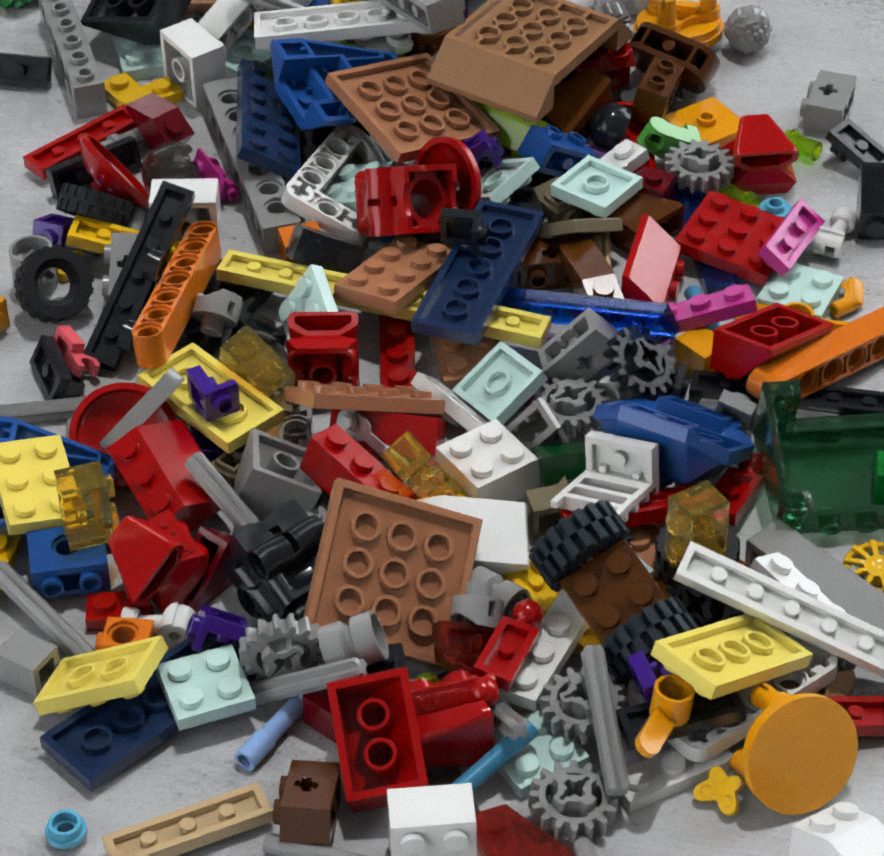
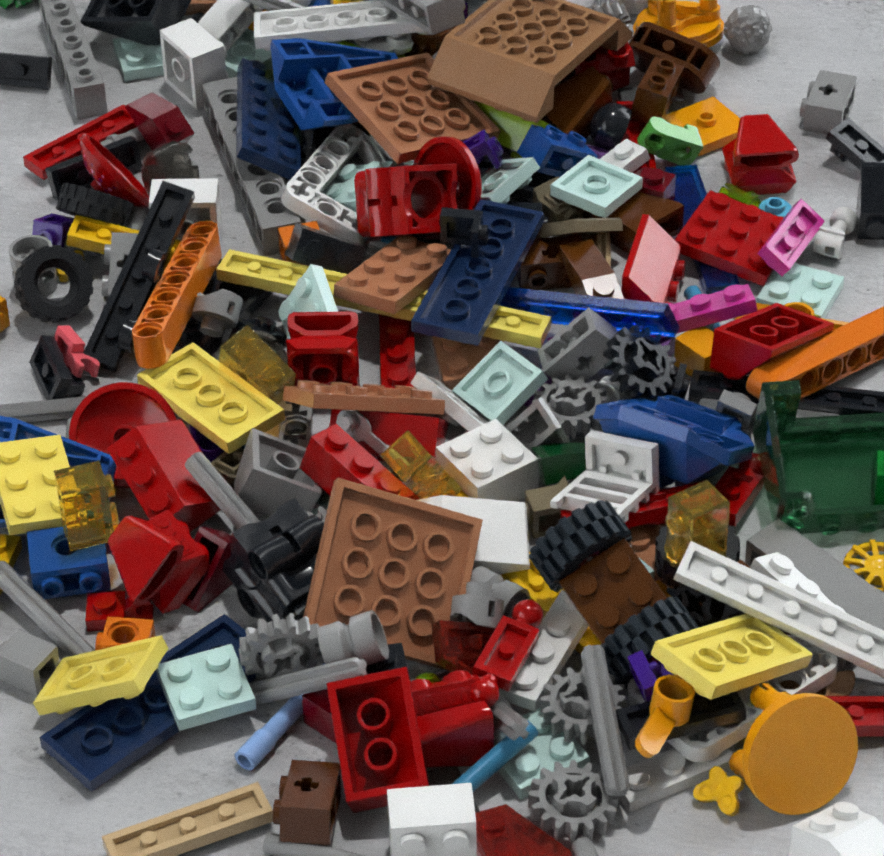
(65, 829): medium azure plate -> none
(123, 89): yellow plate -> none
(144, 407): light grey beam -> none
(170, 624): white leg -> none
(211, 168): dark pink hinge -> none
(211, 398): dark purple bracket -> none
(222, 625): dark purple bracket -> none
(699, 166): light grey gear -> none
(806, 147): clear neon green pin -> none
(852, 299): light orange arm -> none

